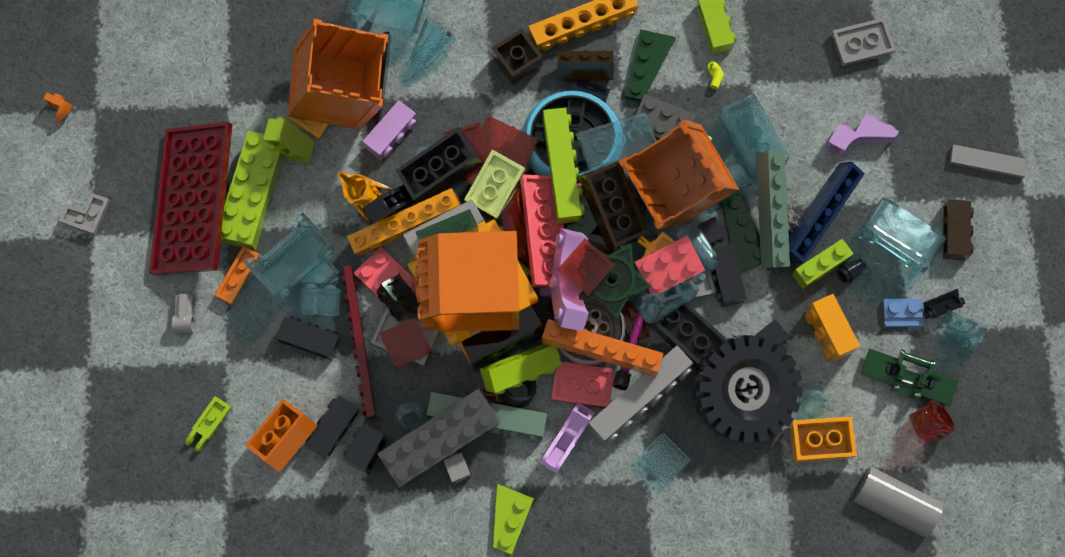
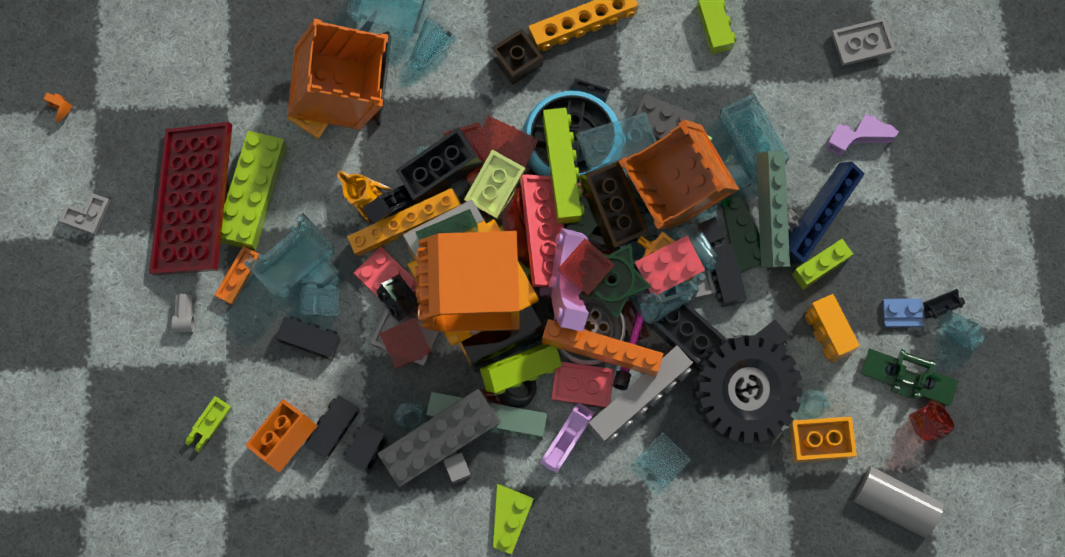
(289, 140): lime brick -> none
(359, 351): dark red plate -> none
(390, 130): lavender brick -> none
(585, 65): dark brown brick -> none
(648, 58): dark green wing -> none
(716, 73): neon yellow arm -> none
(851, 270): black cone -> none
(902, 235): clear light blue windscreen -> none
(957, 229): dark brown brick -> none
(988, 161): light grey tile -> none

